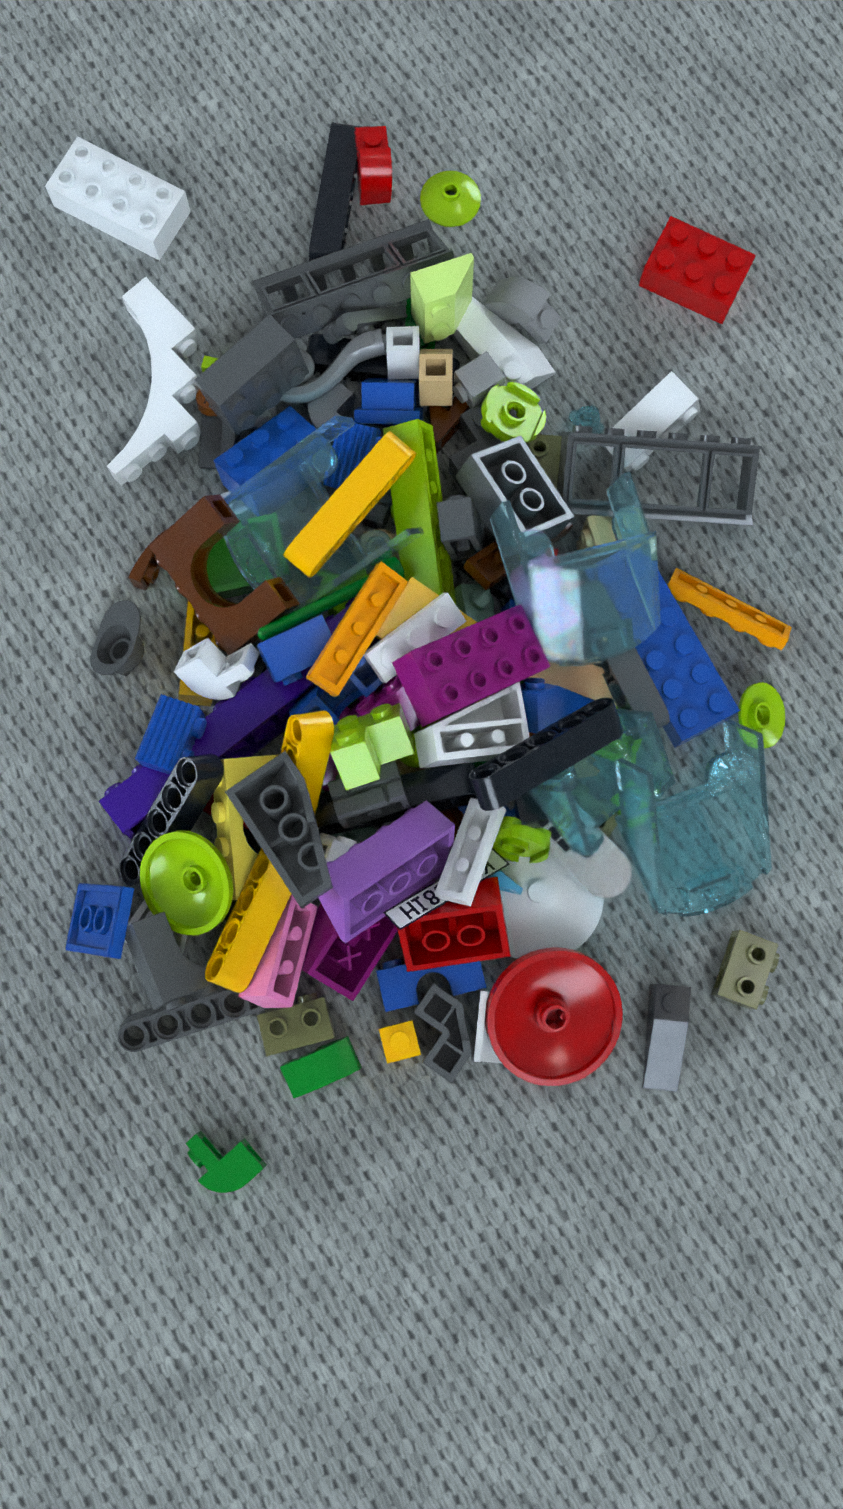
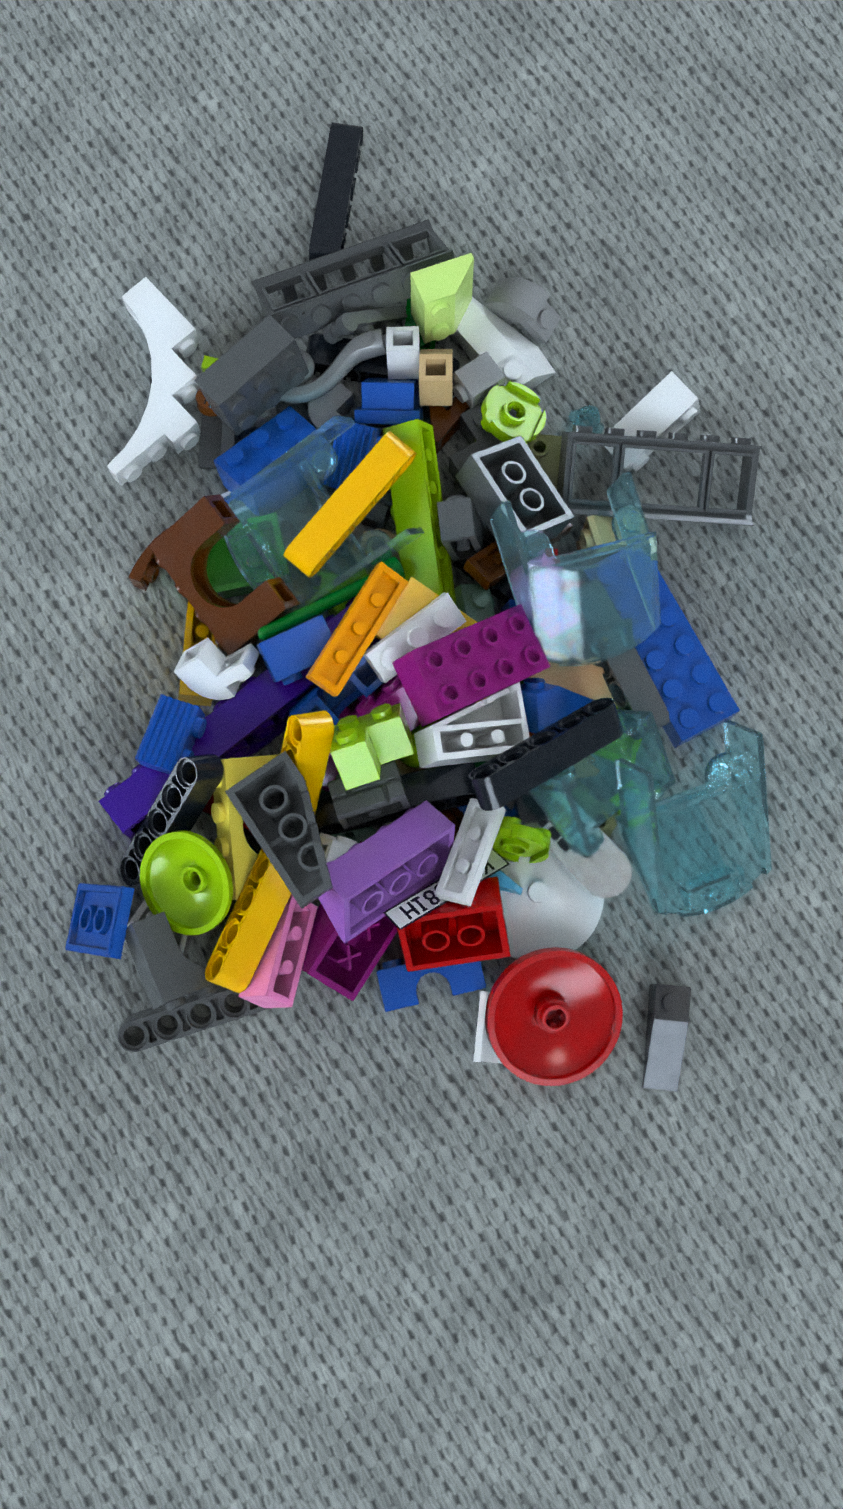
(117, 642): dark grey piece -> none
(118, 198): white brick -> none
(226, 1172): green brick -> none
(296, 1025): olive brick -> none
(320, 1067): green slope -> none
(374, 165): red brick -> none
(399, 1041): yellow brick -> none
(450, 209): lime dish -> none
(452, 1046): dark grey brick -> none
(696, 269): red brick -> none
(729, 609): light orange plate -> none
(746, 970): olive brick -> none
(763, 711): lime dish -> none

